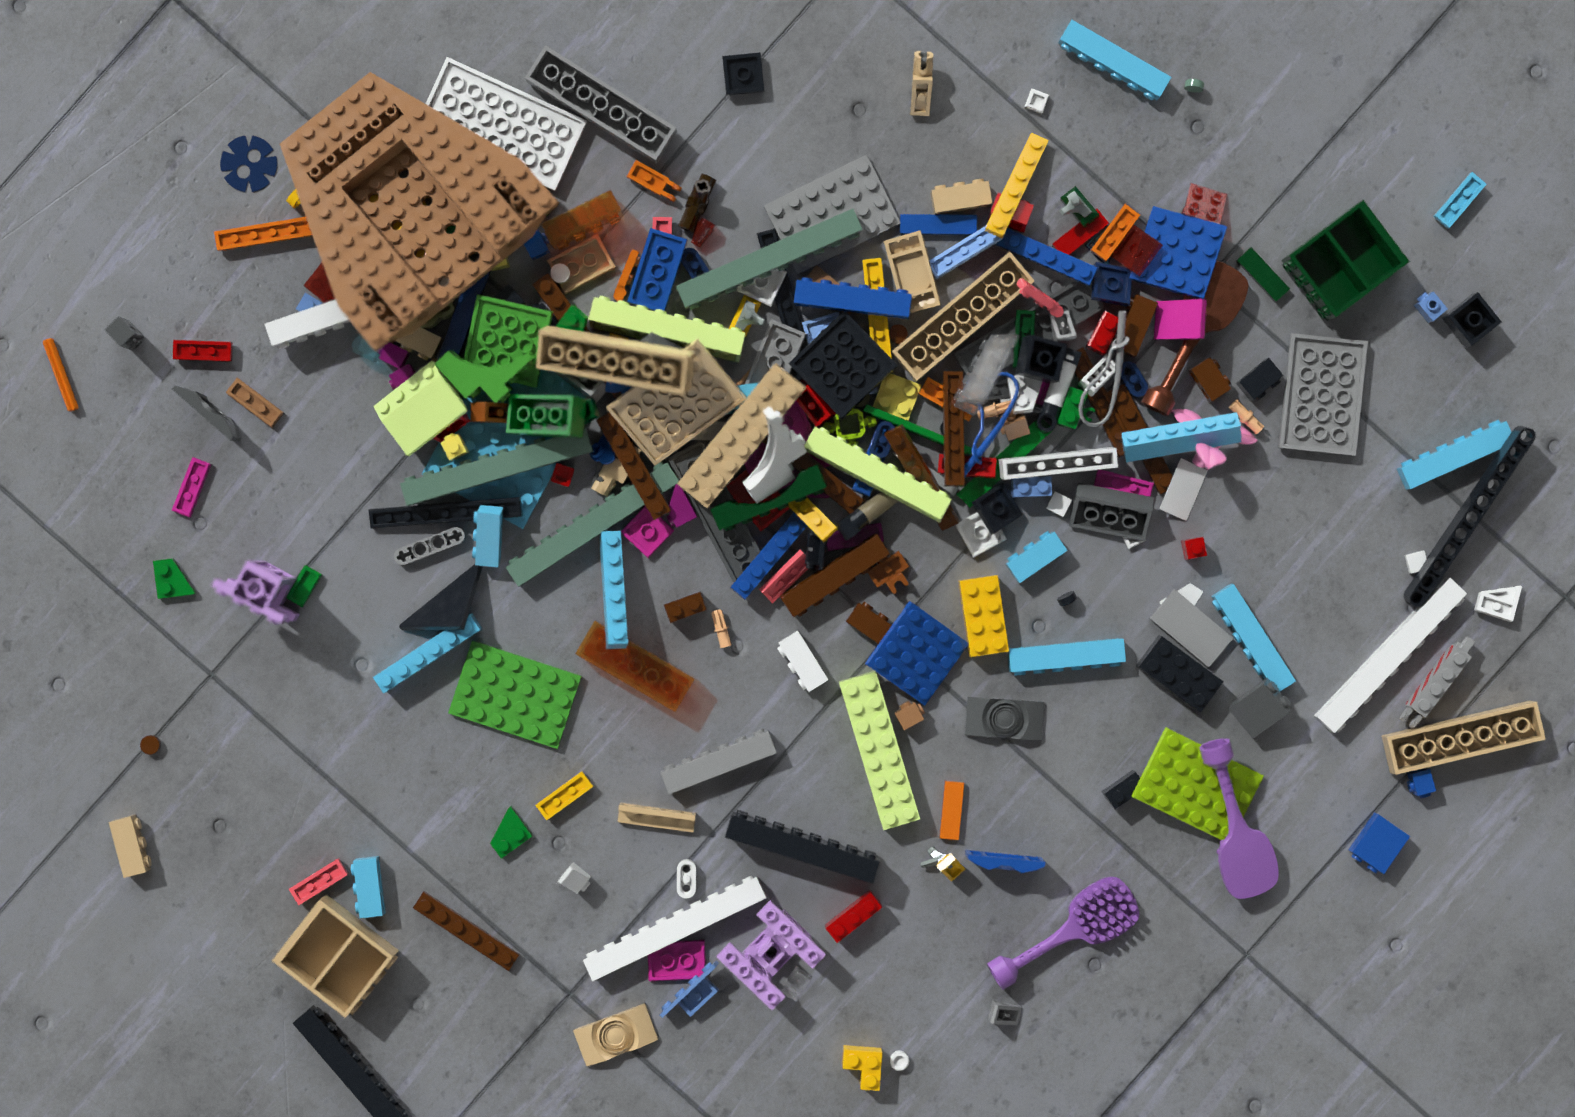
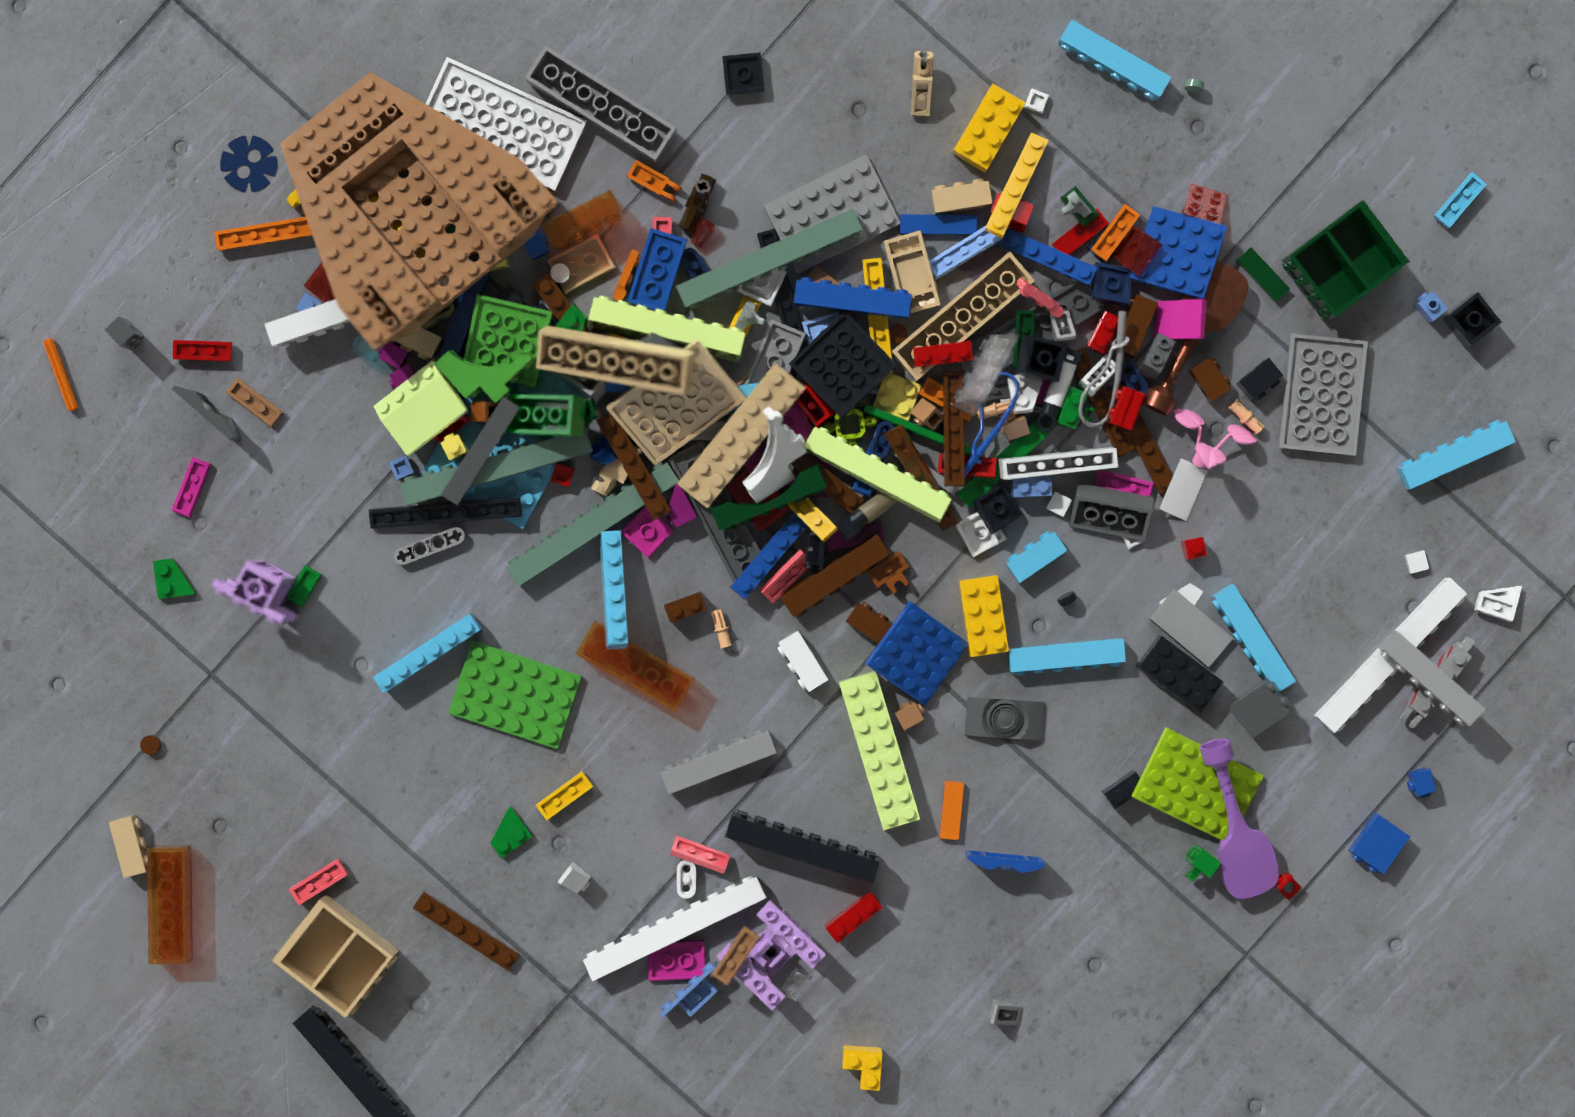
(169, 904): none -> clear orange brick
(368, 887): medium azure brick -> none
(401, 467): none -> medium blue plate
(449, 607): black tile -> none
(480, 450): none -> dark grey tile
(488, 536): medium azure brick -> none
(615, 1035): tan slope -> none
(656, 817): tan fence -> none
(700, 854): none -> coral plate
(735, 955): none -> medium nougat tile
(899, 1060): white tile -> none
(926, 415): none -> medium nougat brick
(942, 354): none -> red plate
(946, 864): yellow piece -> none
(988, 128): none -> yellow brick
(1095, 915): medium lavender piece -> none
(1126, 408): none -> red brick
(1156, 356): none -> dark grey brick
(1181, 437): medium azure brick -> none
(1201, 862): none -> green brick
(1283, 879): none -> red bracket
(1431, 678): none -> light grey brick
(1463, 737): tan brick -> none
(1478, 511): black beam -> none

